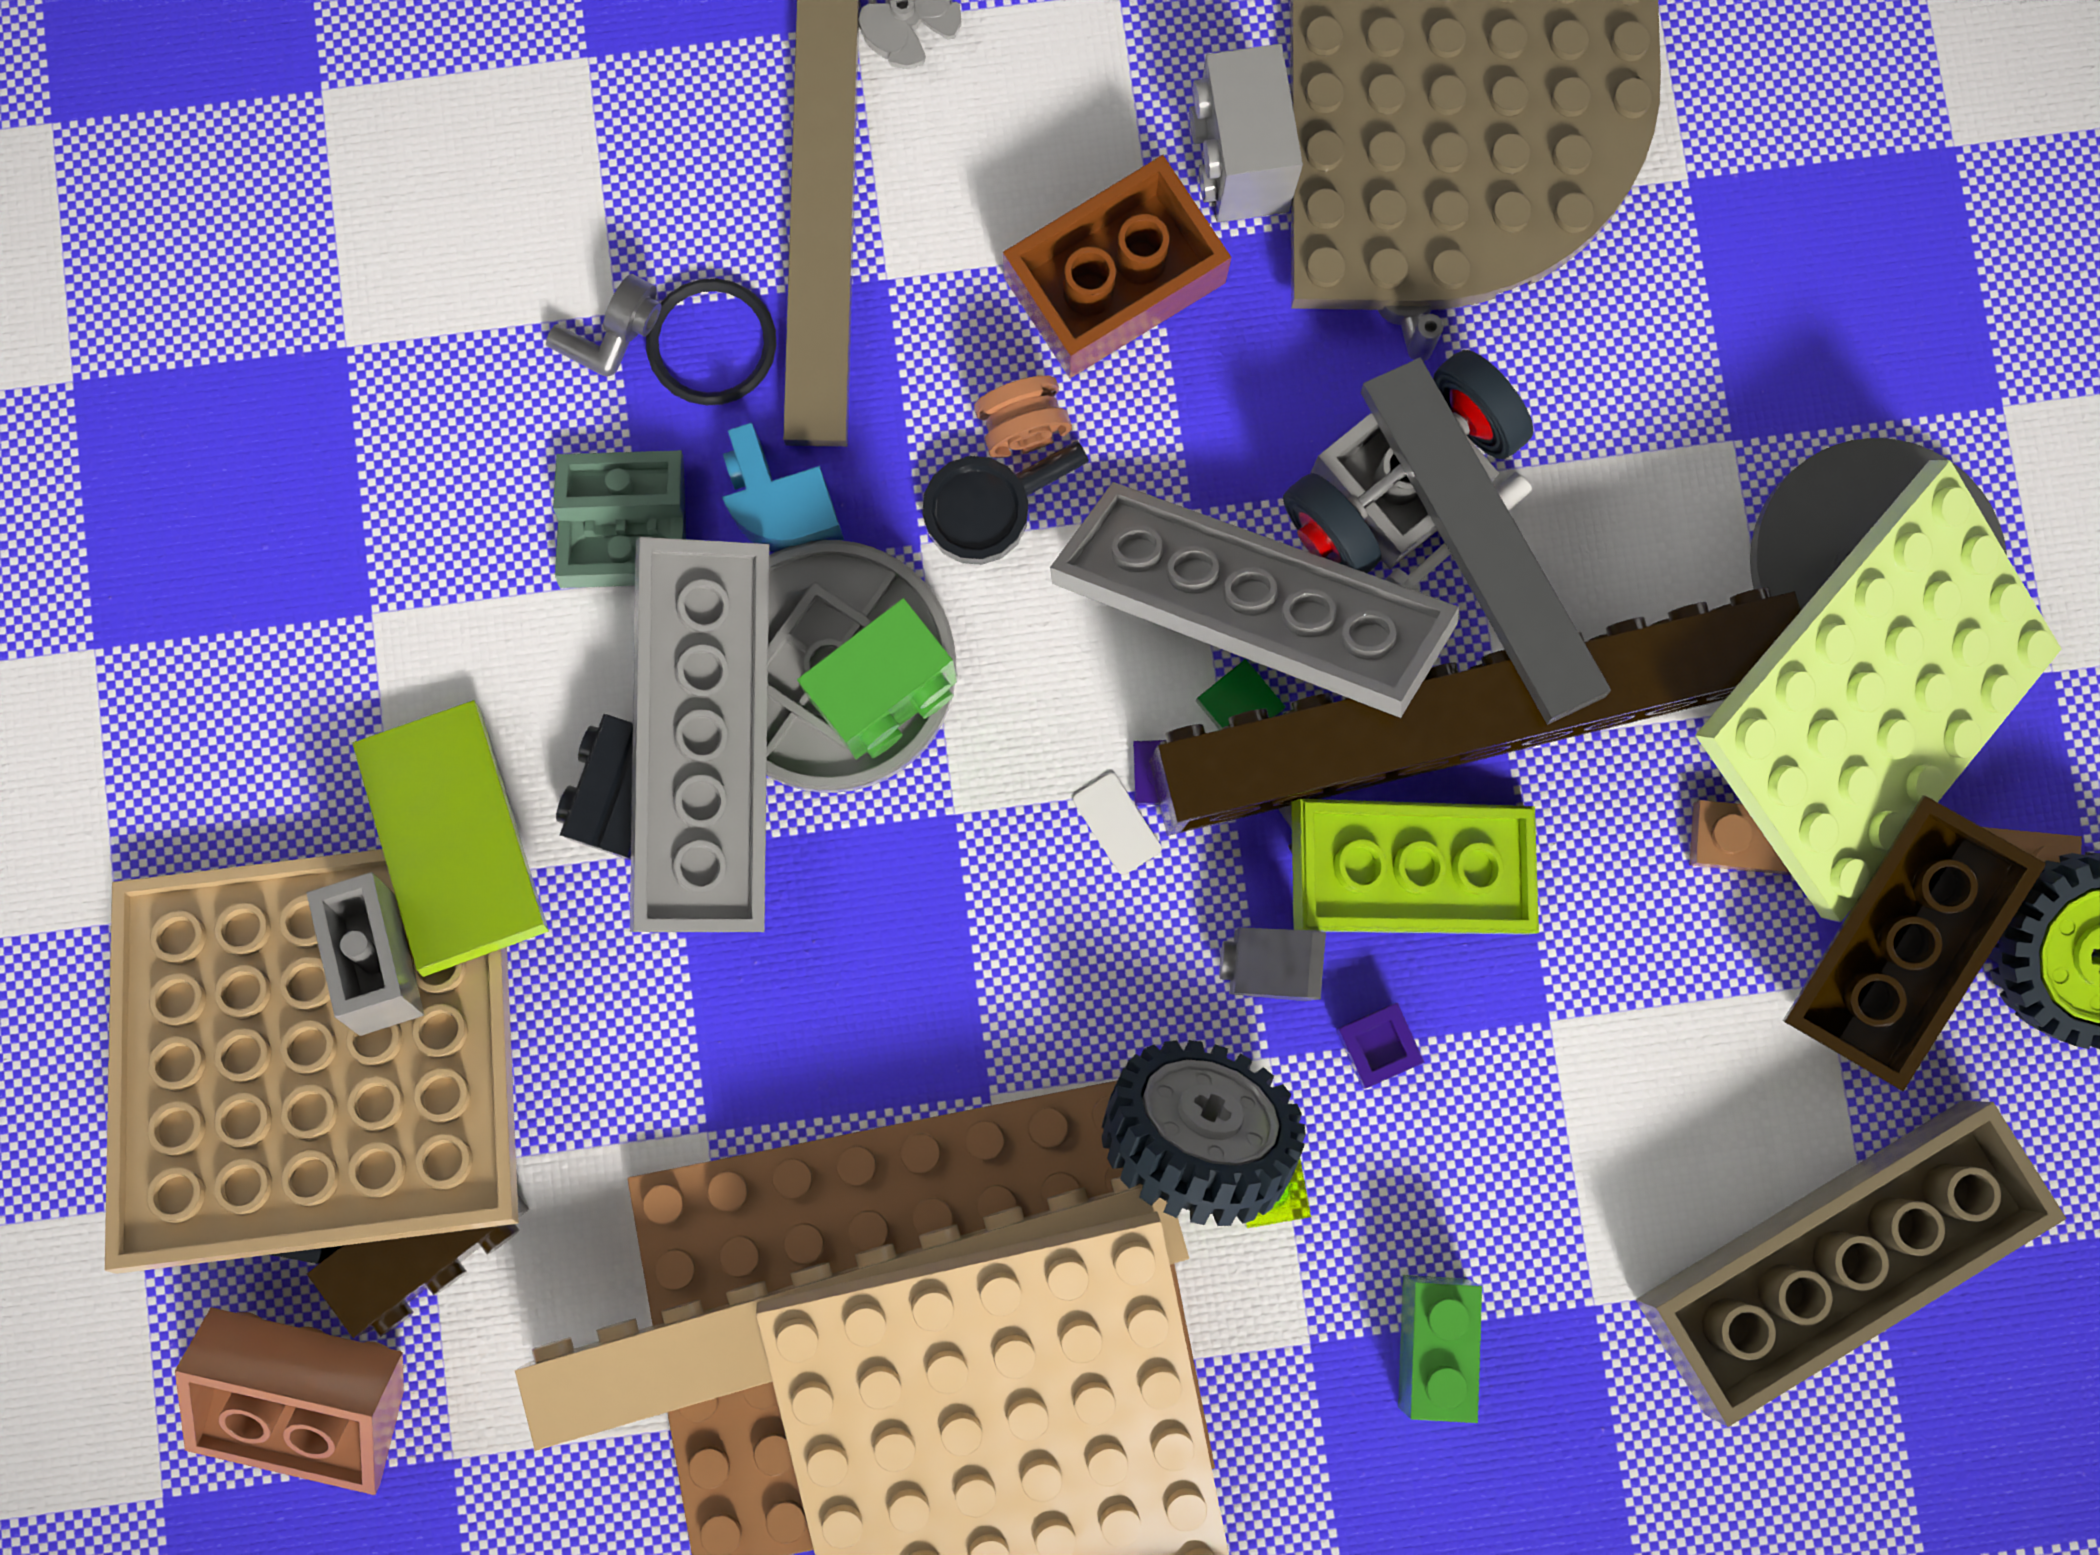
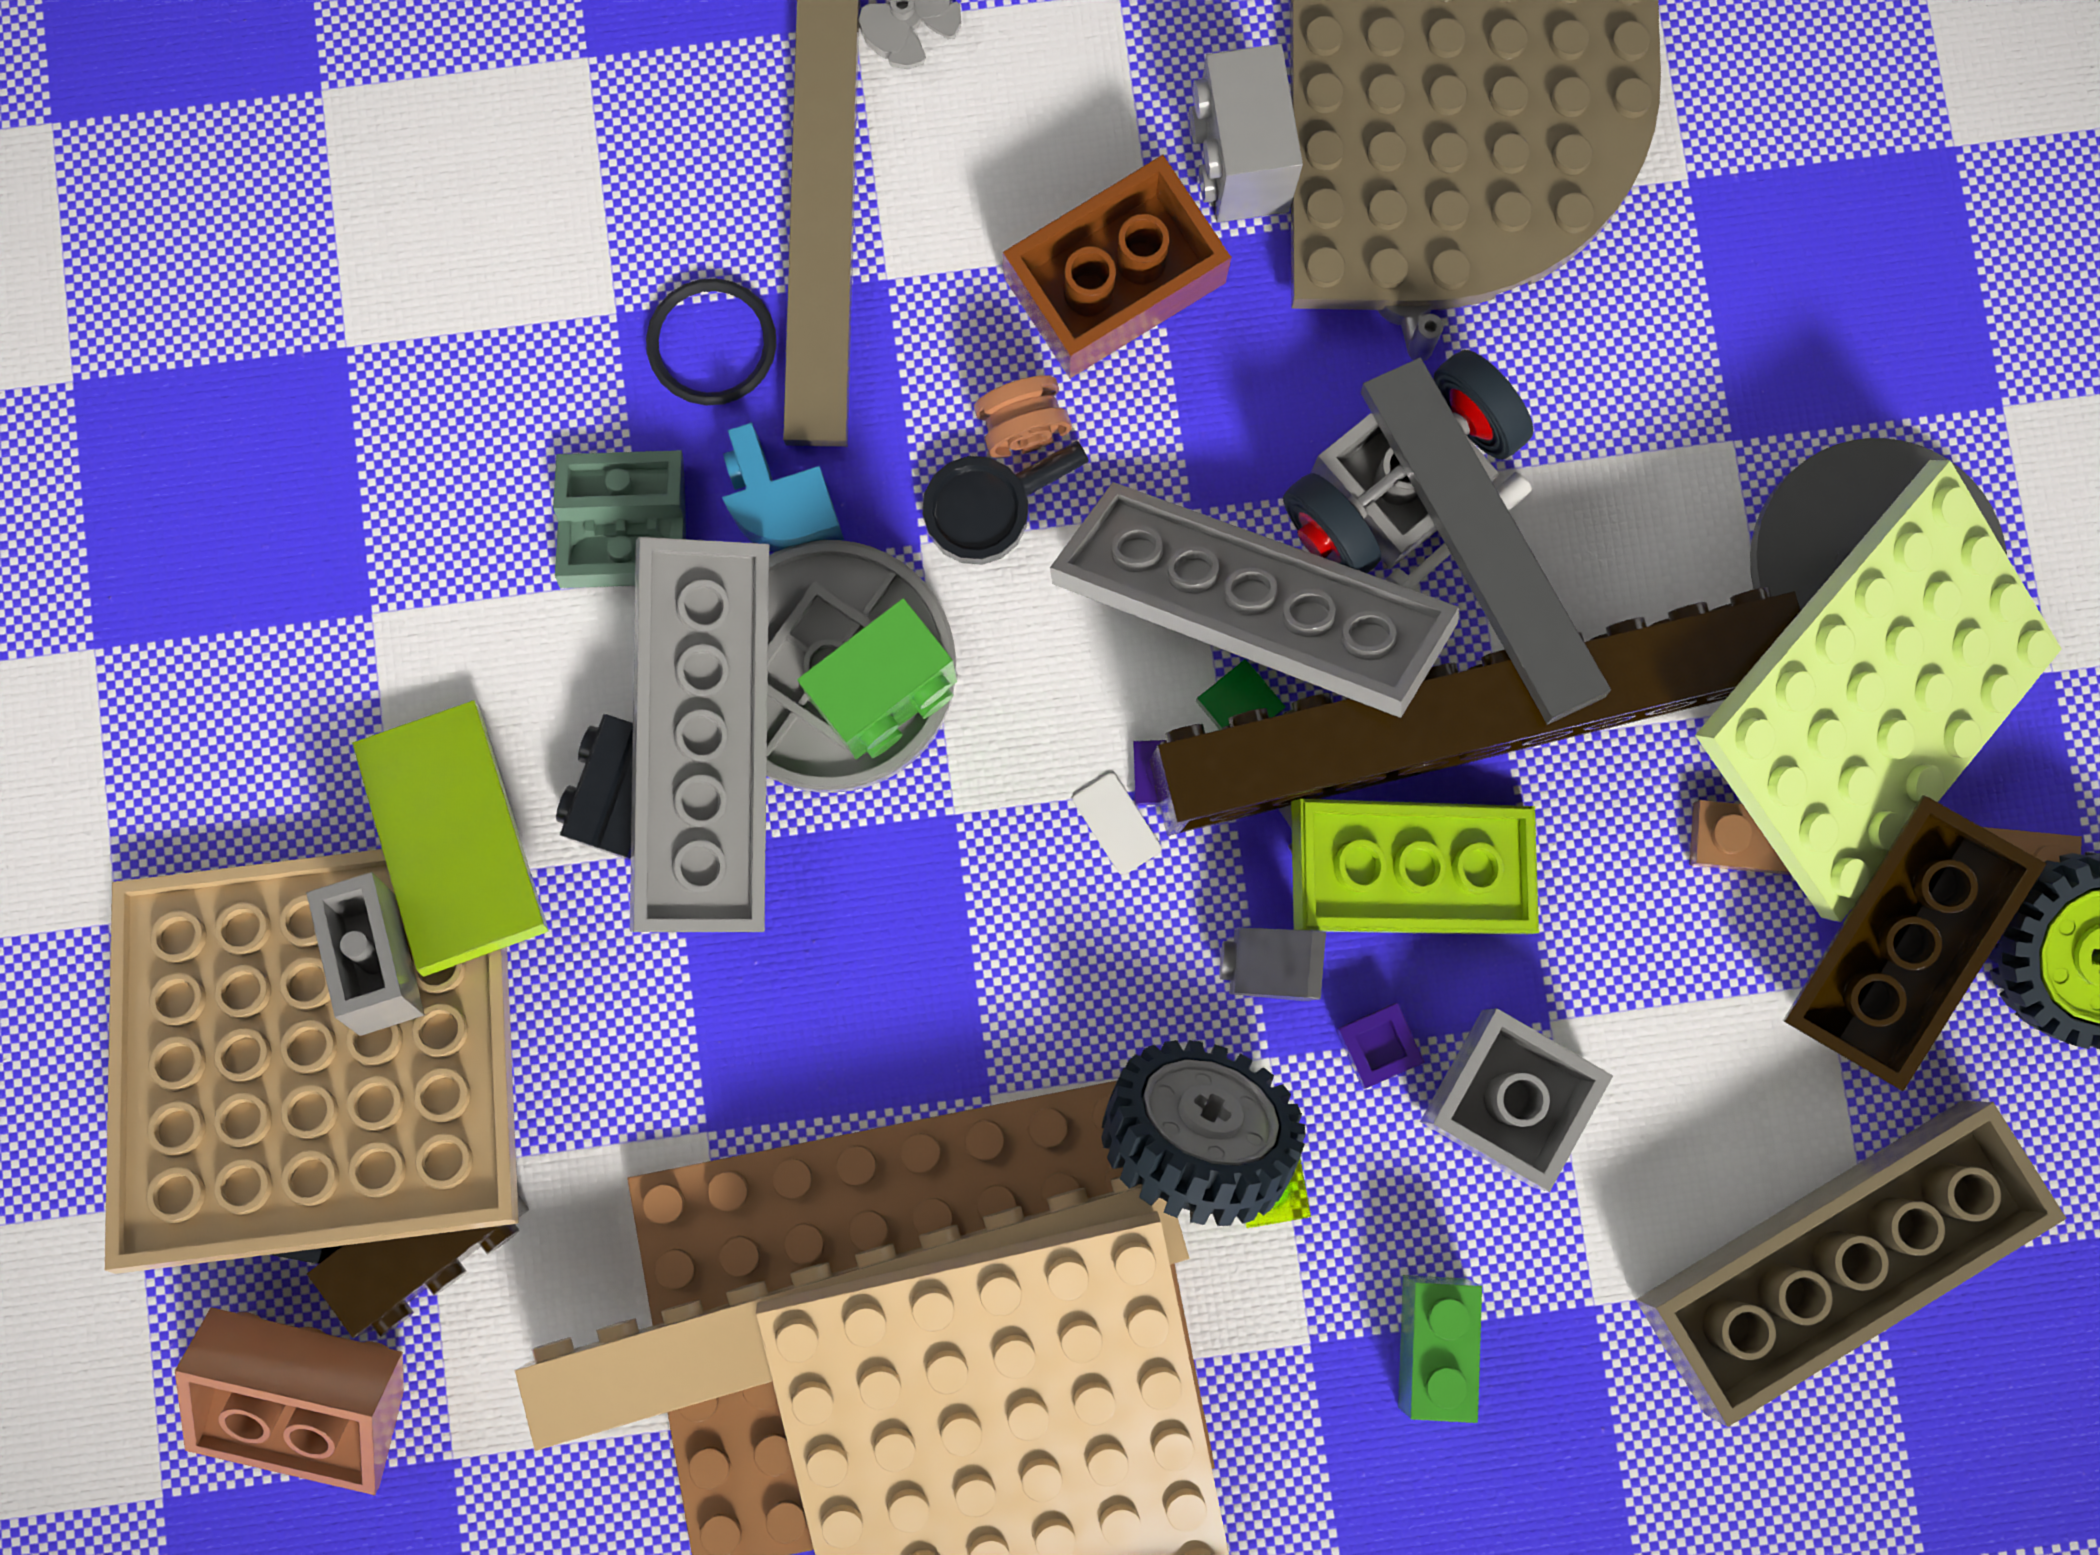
(628, 314): flat silver plate -> none
(1516, 1099): none -> light grey brick

